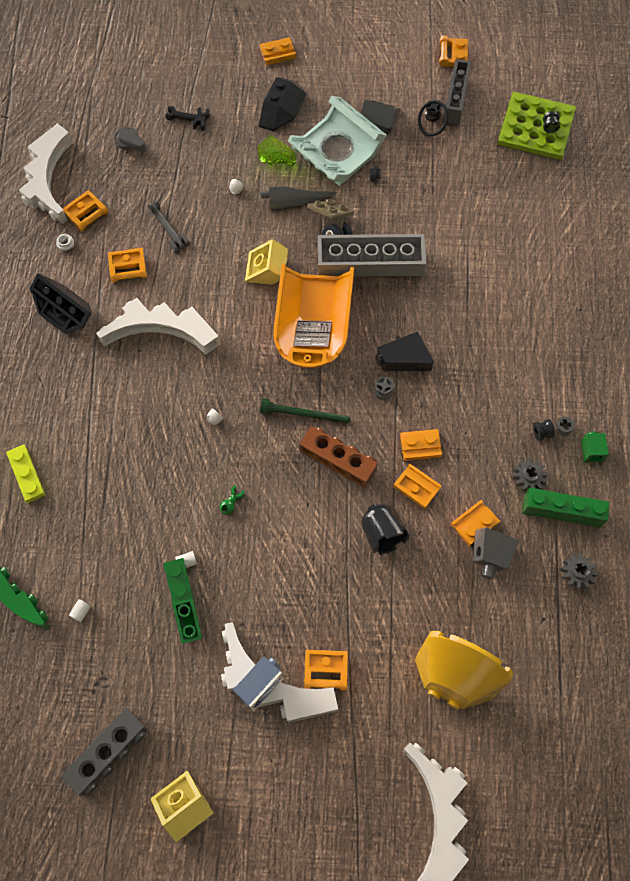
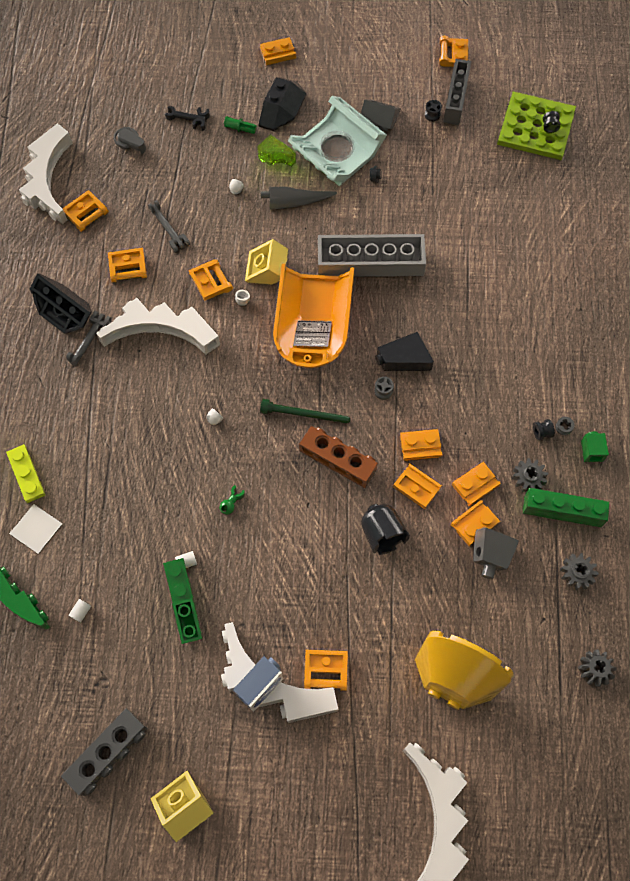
(35, 528): none -> white sticker
(62, 239): white plate -> none
(97, 321): none -> dark grey hinge
(205, 281): none -> light orange plate
(239, 125): none -> green axle
(242, 297): none -> white hinge
(336, 216): dark tan plate -> none
(446, 117): black tyre -> none
(476, 484): none -> light orange plate
(601, 676): none -> dark grey gear

